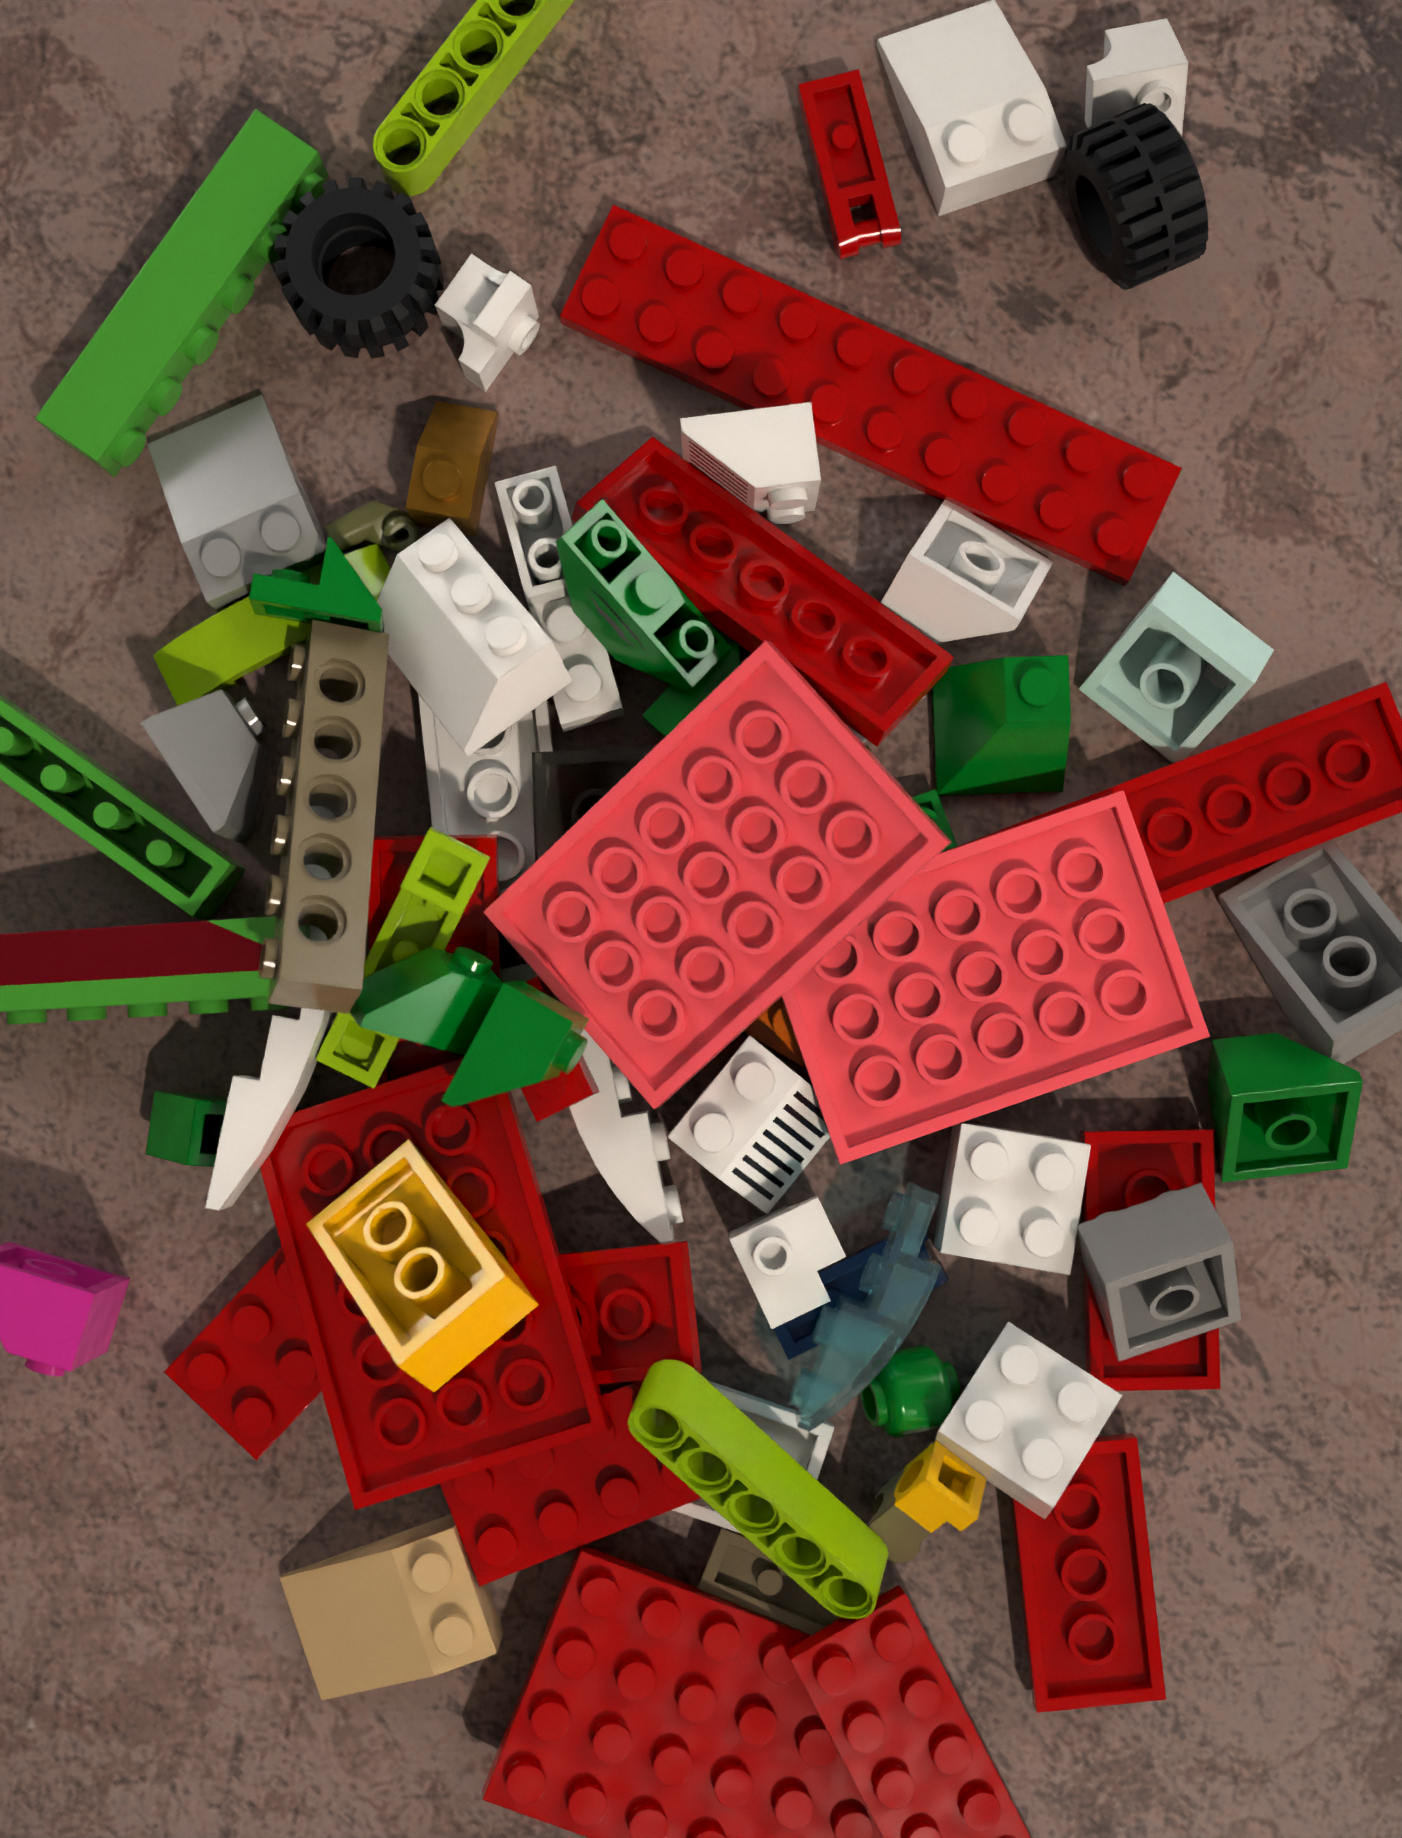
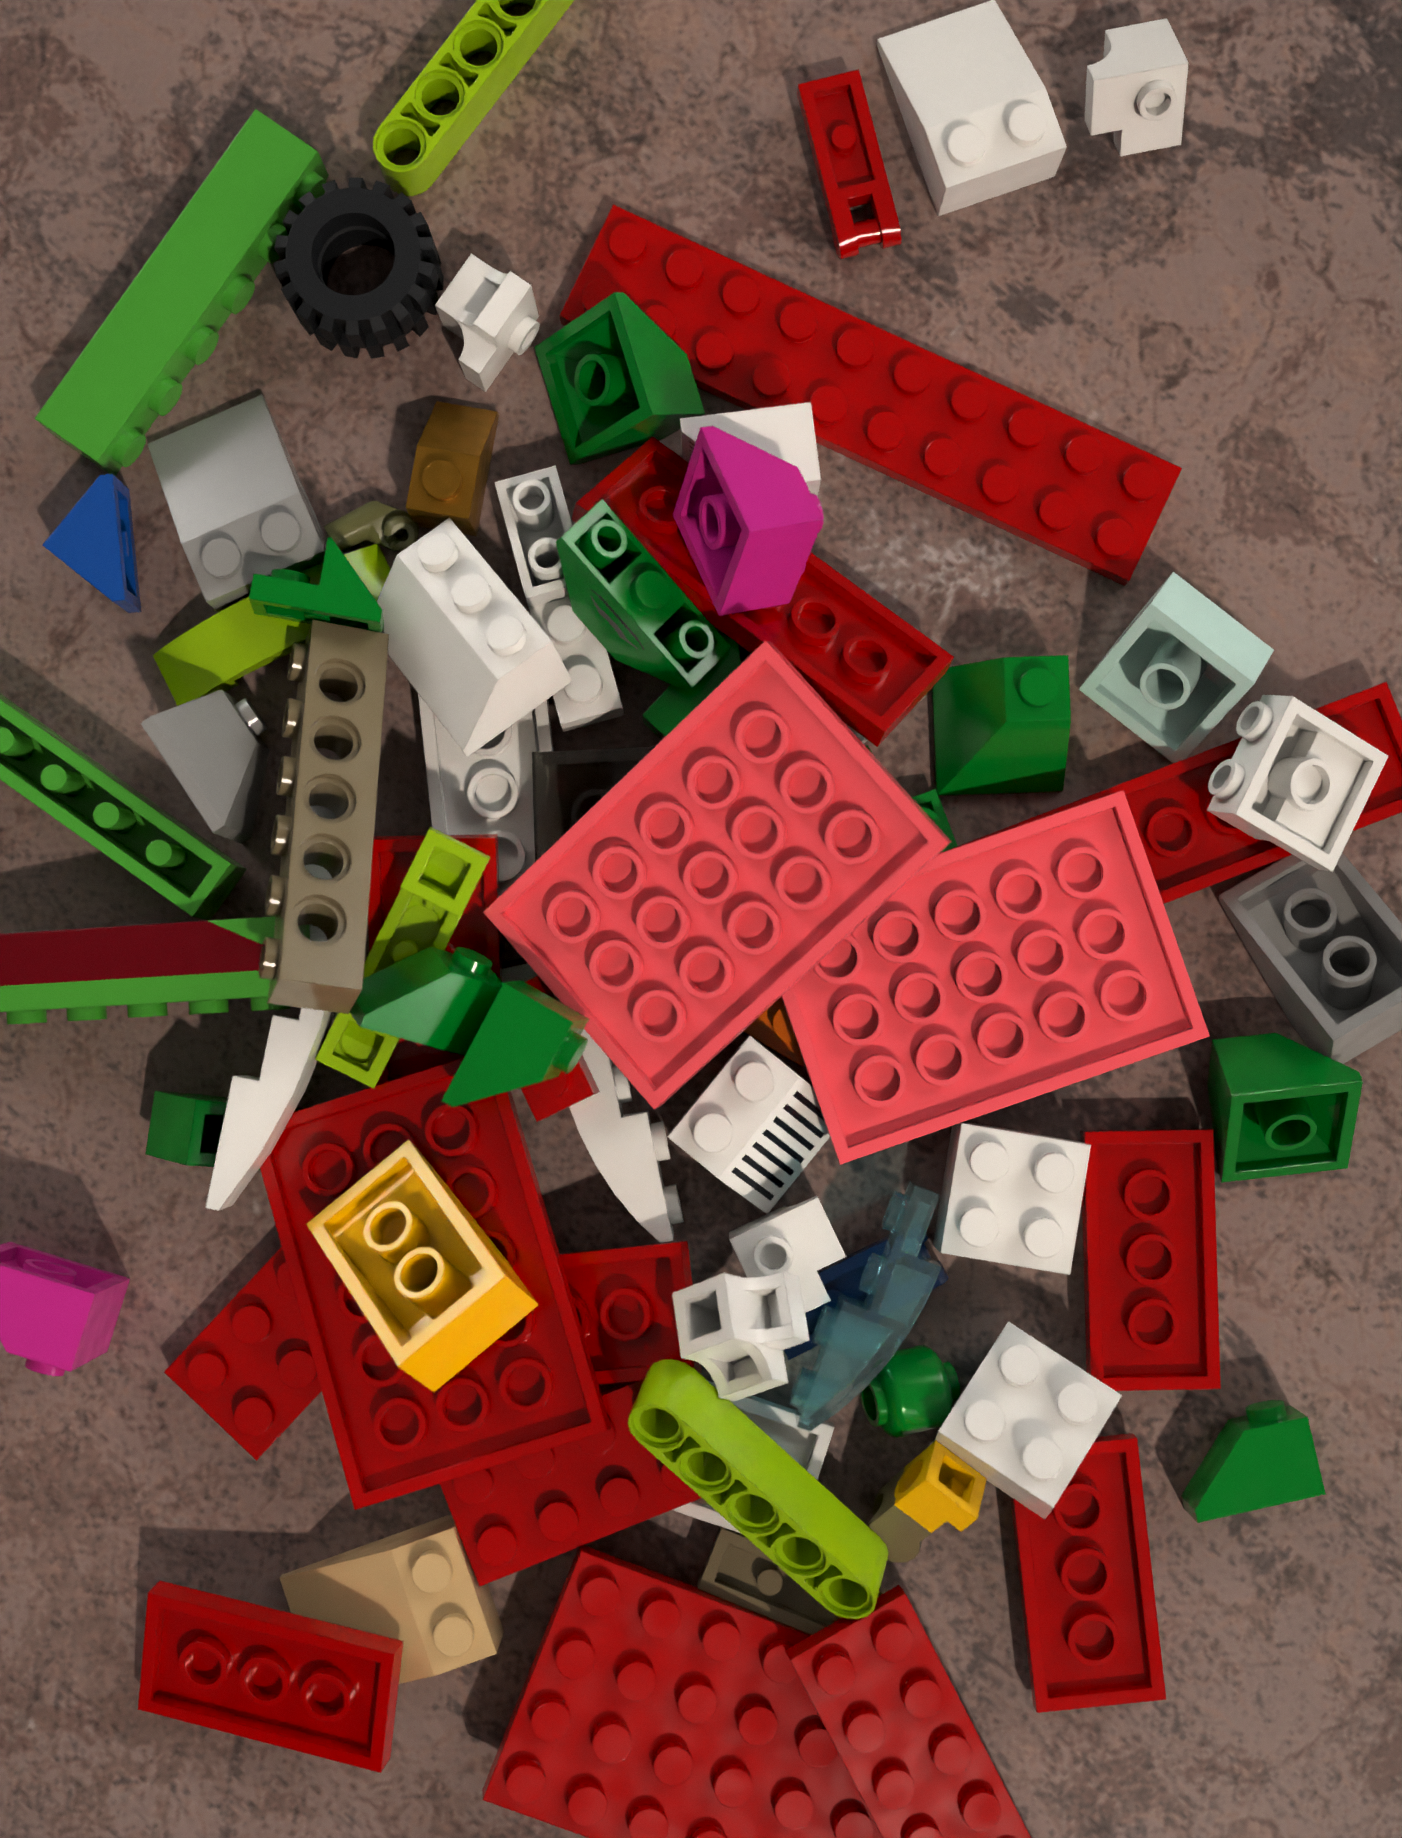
(100, 543): none -> blue slope
(270, 1675): none -> red plate
(615, 380): none -> green slope
(741, 1329): none -> white brick
(746, 522): none -> dark pink slope
(965, 578): white slope -> none
(1136, 196): black tyre -> none
(1161, 1271): light grey slope -> none
(1256, 1464): none -> green slope
(1295, 780): none -> white plate

